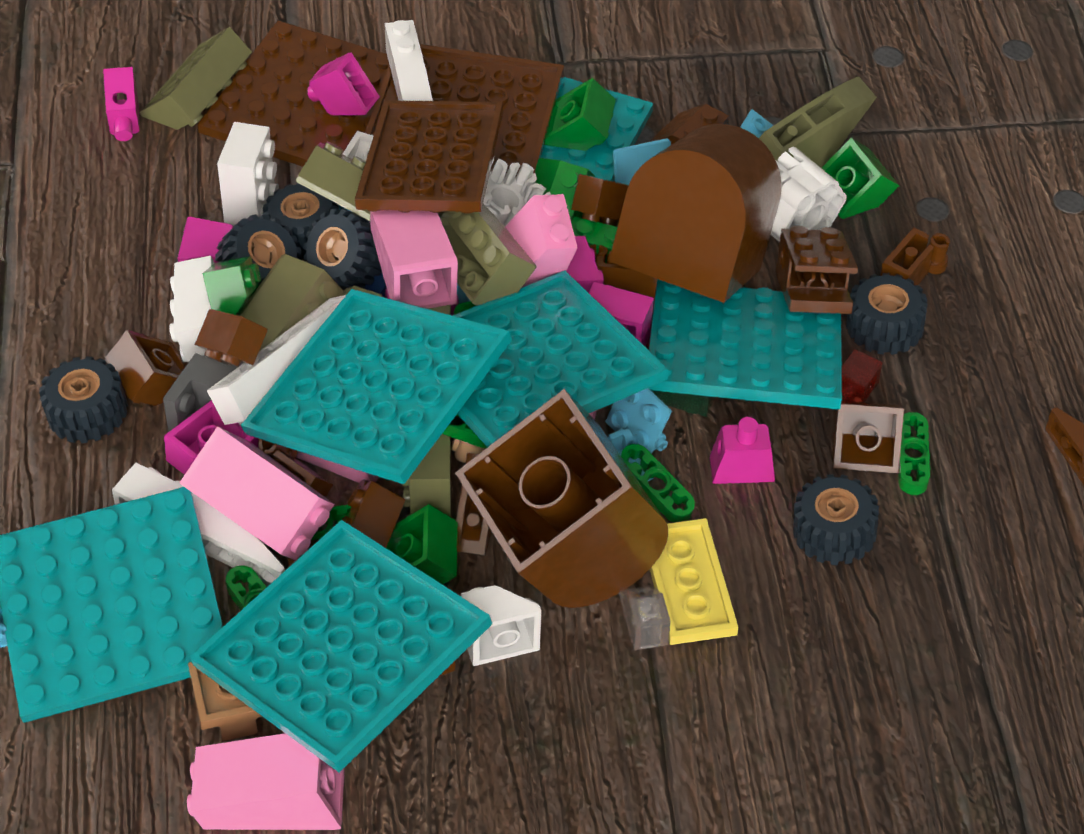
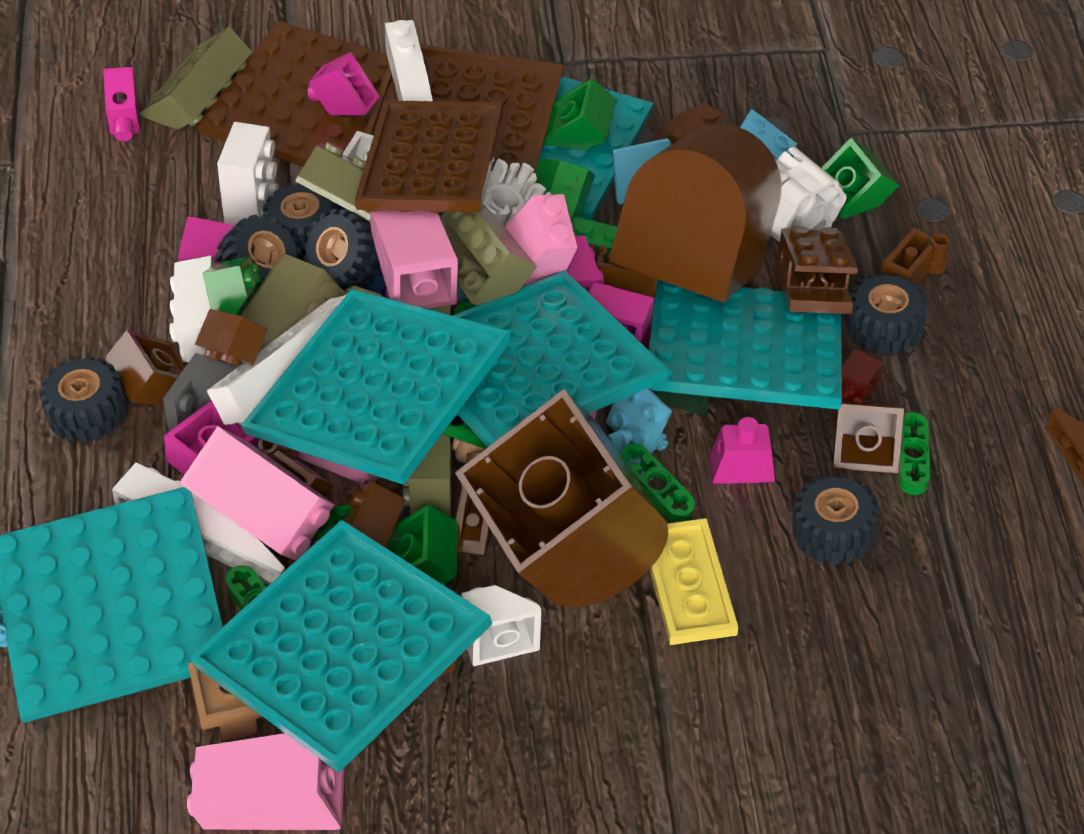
(599, 199): reddish brown hinge -> none
(646, 616): clear slope -> none
(821, 124): olive wedge -> none

